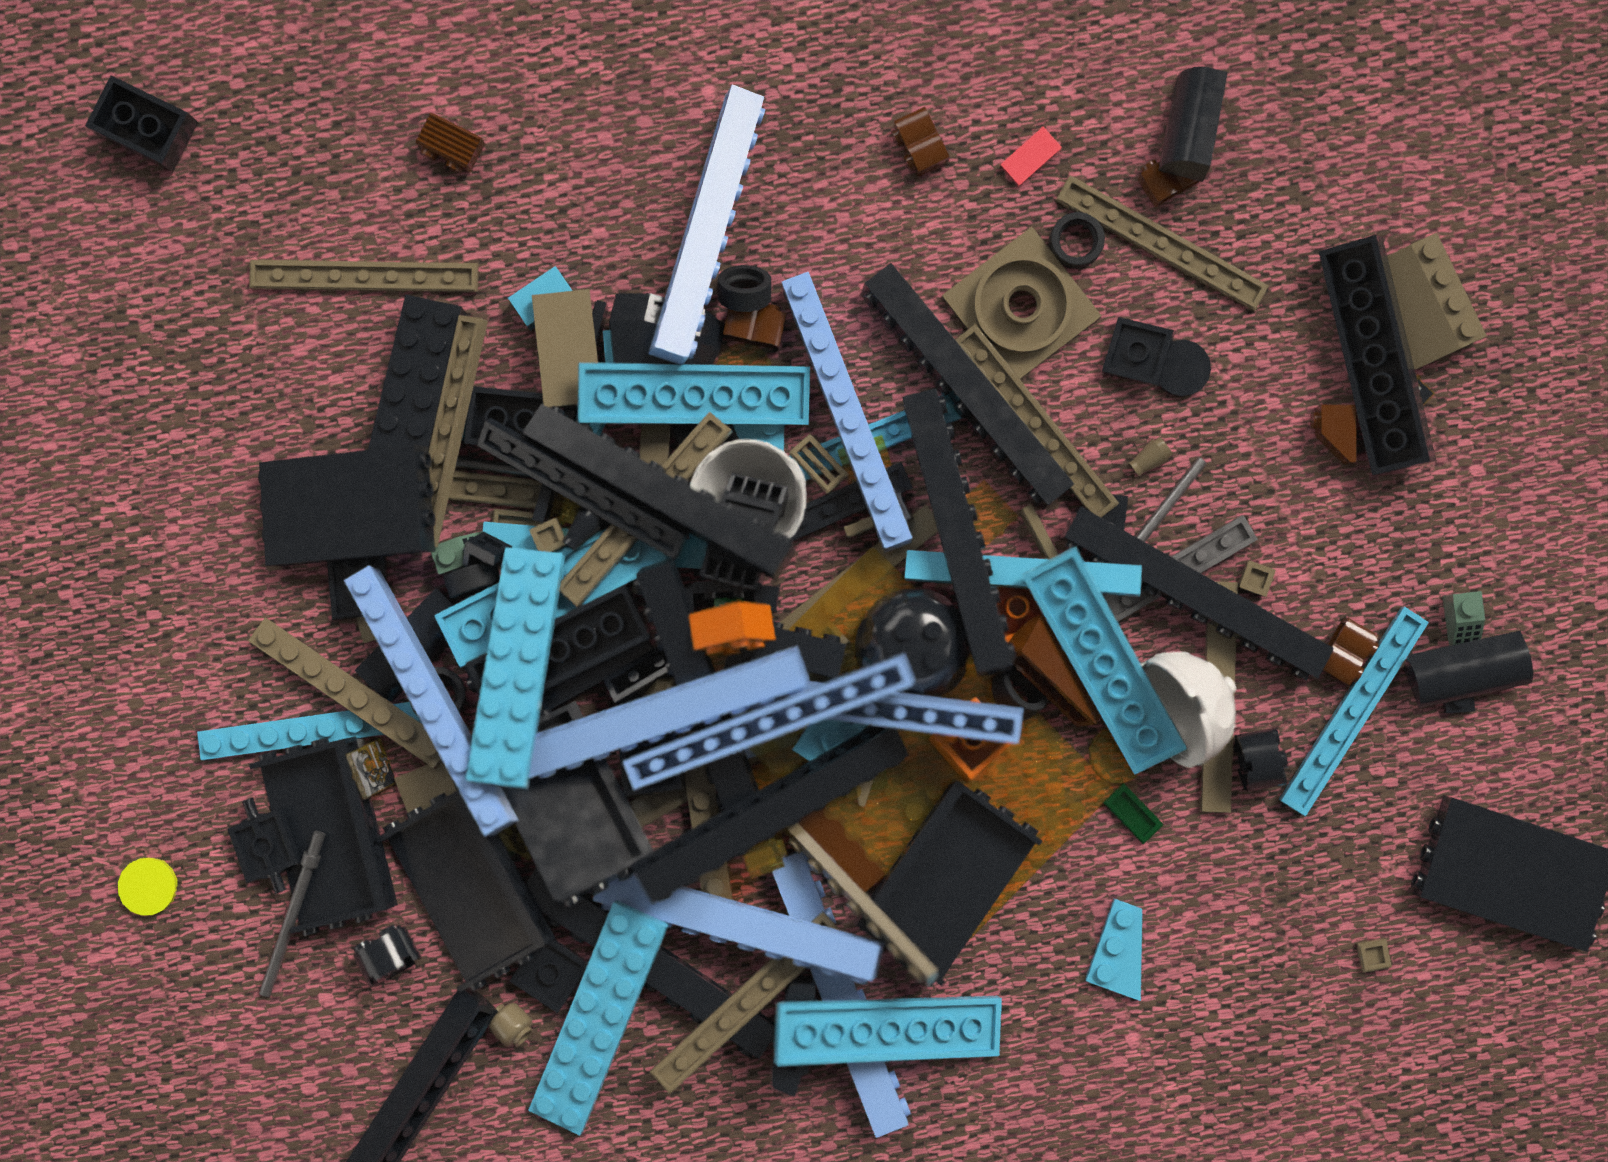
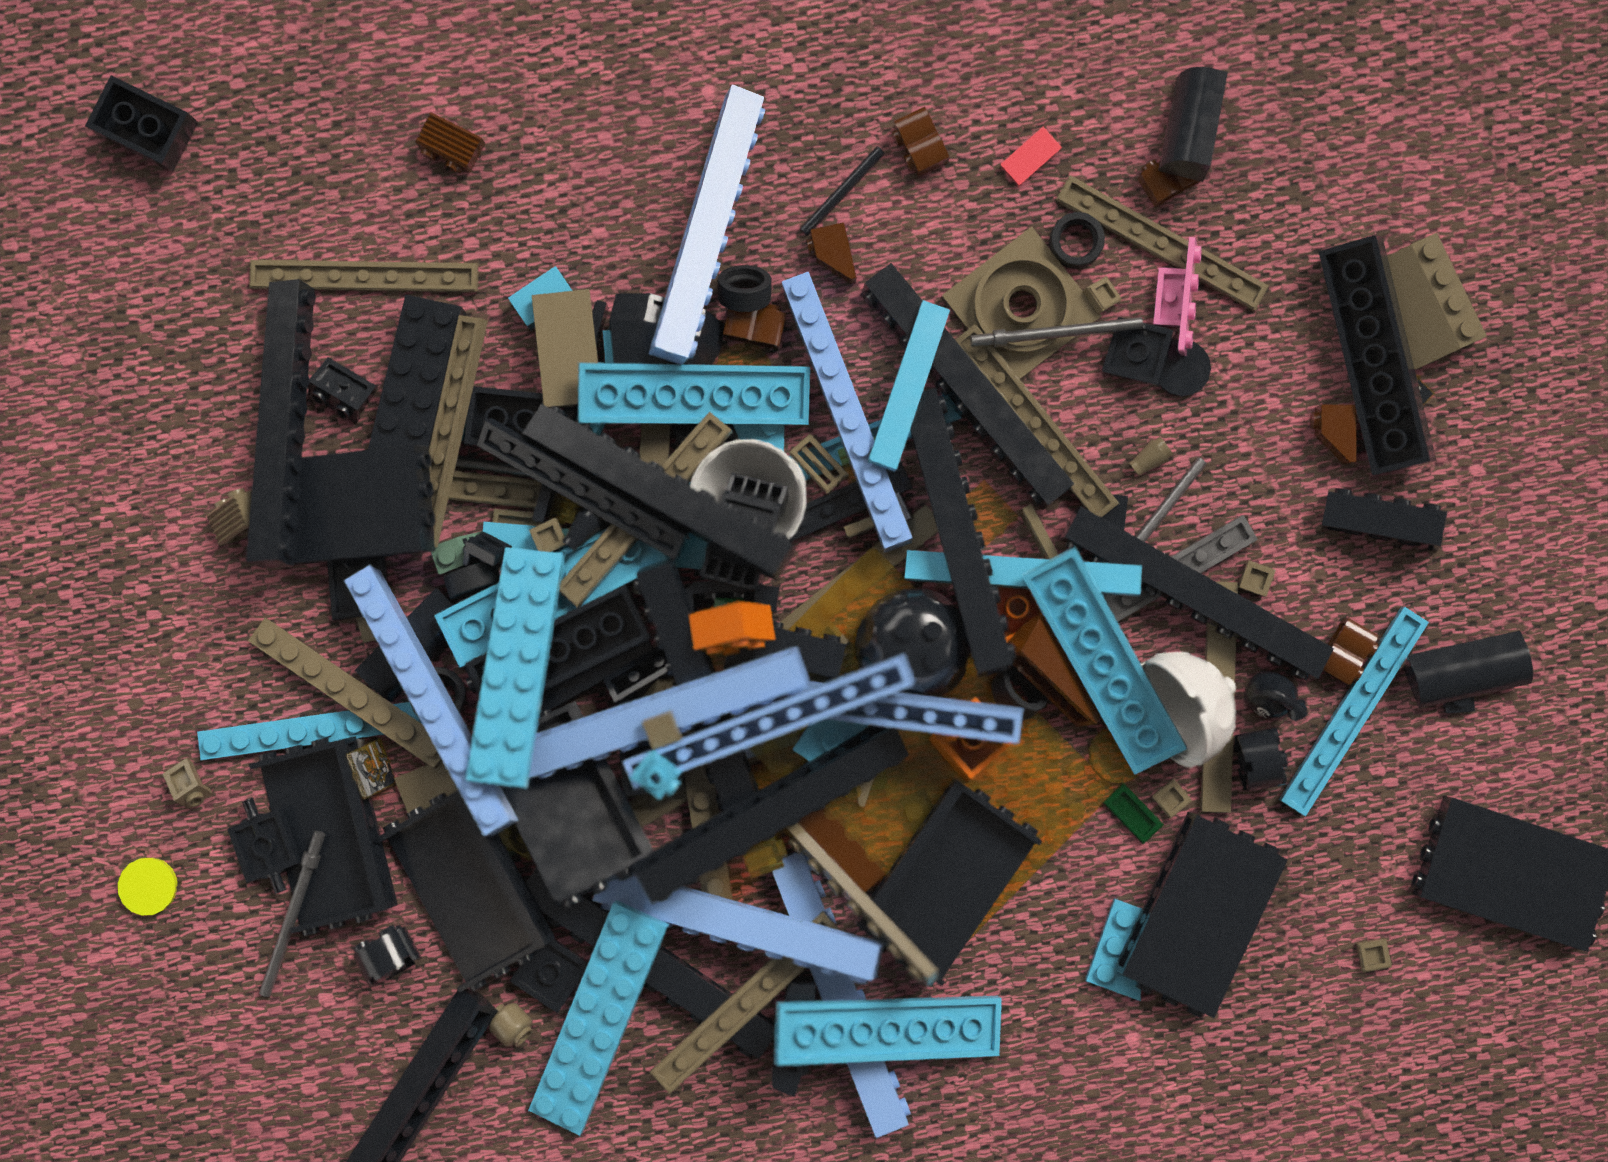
(186, 784): none -> dark tan bracket
(231, 517): none -> dark tan brick
(281, 424): none -> black brick
(340, 390): none -> black bracket
(662, 729): none -> dark tan tile
(666, 770): none -> medium azure brick
(832, 250): none -> reddish brown slope
(845, 187): none -> black bar
(908, 386): none -> medium azure tile
(1000, 337): none -> flat silver bar
(1102, 295): none -> dark tan tile
(1171, 798): none -> dark tan tile
(1174, 297): none -> bright pink bracket
(1201, 914): none -> black panel
(1274, 697): none -> black piece
(1384, 519): none -> black wedge
(1464, 617): sand green slope -> none

